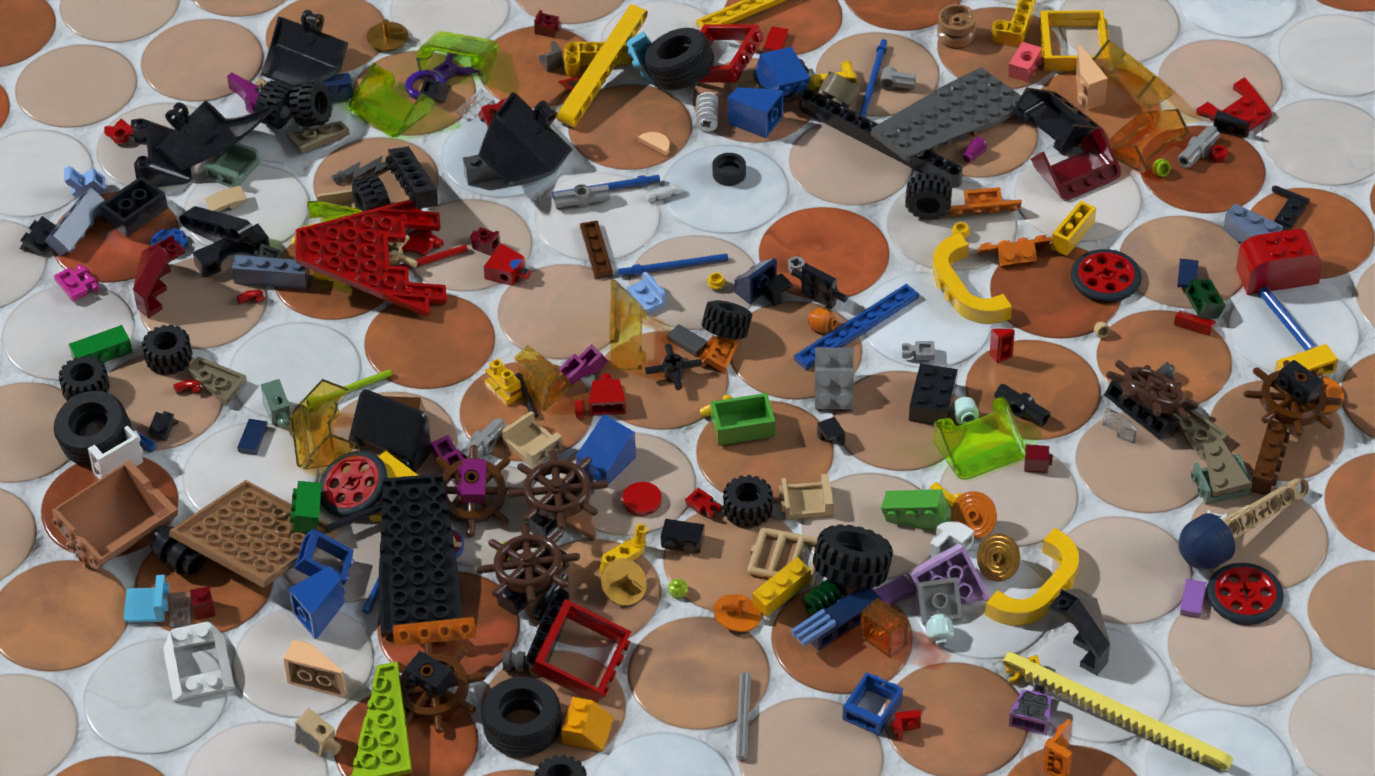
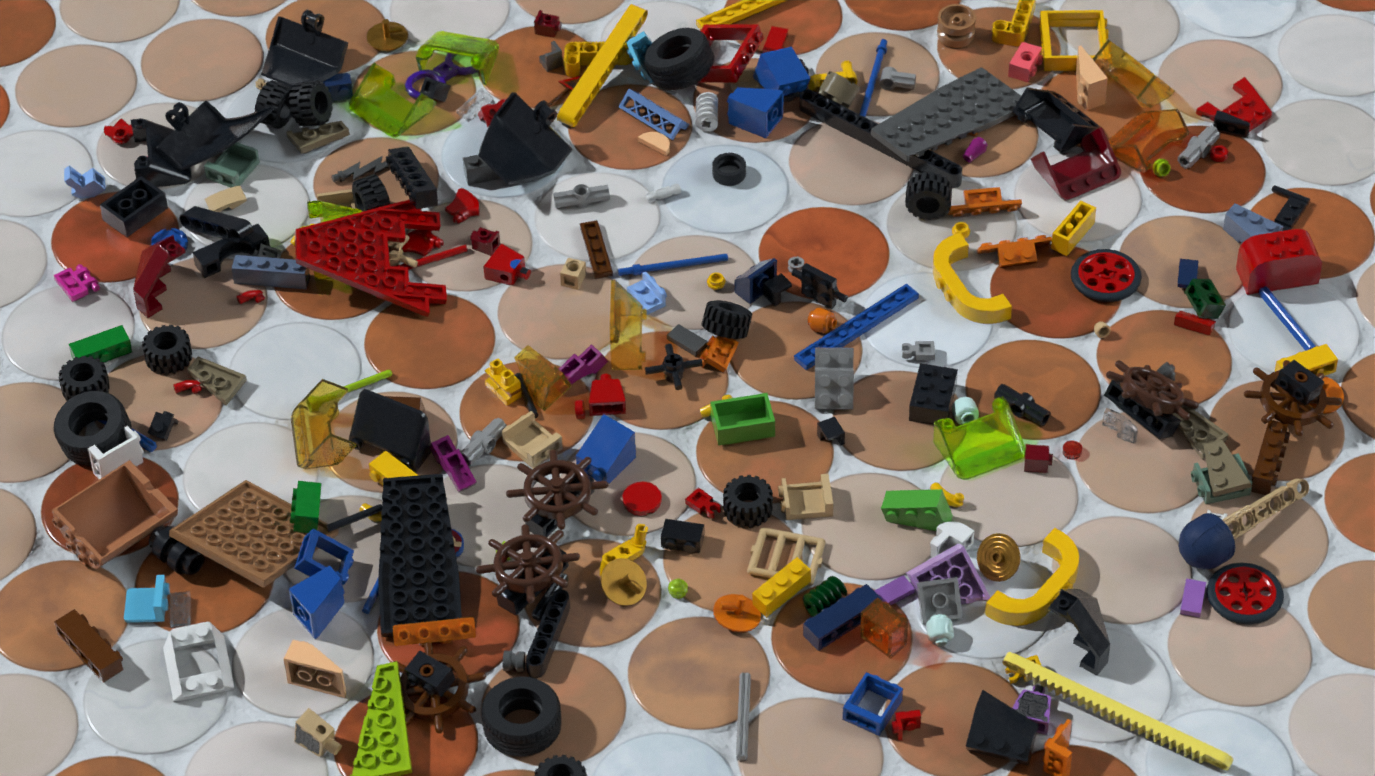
(36, 238): black bracket -> none
(75, 222): sand blue brick -> none
(88, 645): none -> reddish brown brick
(202, 603): dark red brick -> none
(245, 89): magenta slope -> none
(252, 436): dark blue tile -> none
(278, 408): sand green torso -> none
(334, 472): red wedge -> none
(463, 206): none -> red arm
(472, 478): reddish brown brick -> none
(573, 273): none -> tan brick
(582, 523): nougat tile -> none
(586, 725): light orange slope -> none
(595, 623): red window -> none
(640, 181): blue bar -> none
(658, 110): none -> medium blue fence
(811, 625): medium blue tile -> none
(852, 556): black tyre -> none
(976, 512): orange shield -> none
(1001, 344): red slope -> none
(1001, 731): none -> black wedge
(1072, 450): none -> clear red tile

